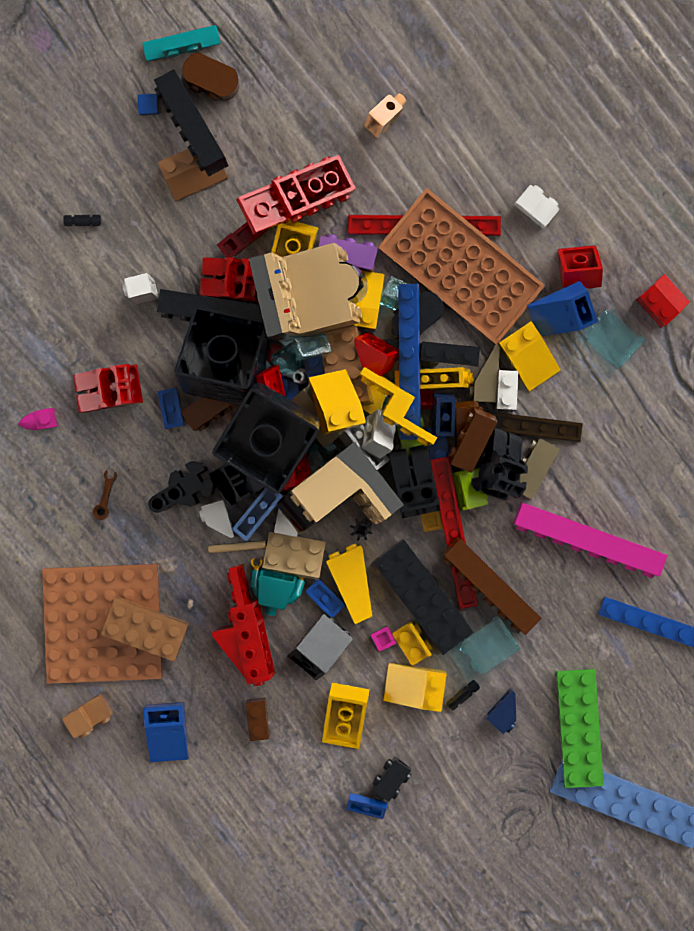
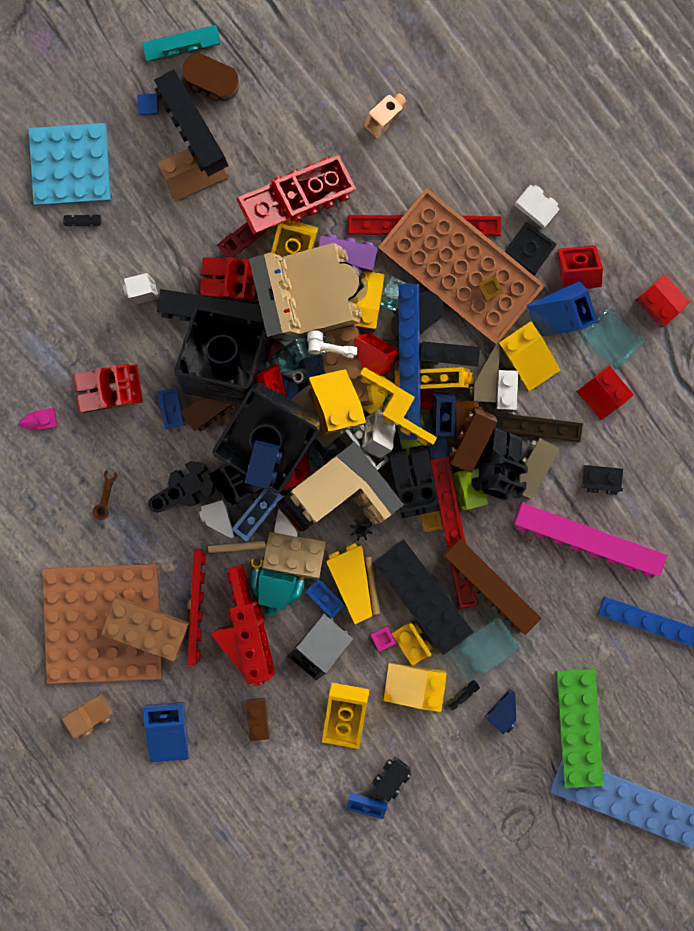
(69, 164): none -> medium azure plate
(196, 615): none -> red plate
(262, 464): none -> dark blue brick
(316, 343): none -> white brick
(372, 585): none -> tan bar
(490, 288): none -> pearl gold plate
(530, 248): none -> black tile
(602, 478): none -> black bracket
(605, 392): none -> red slope

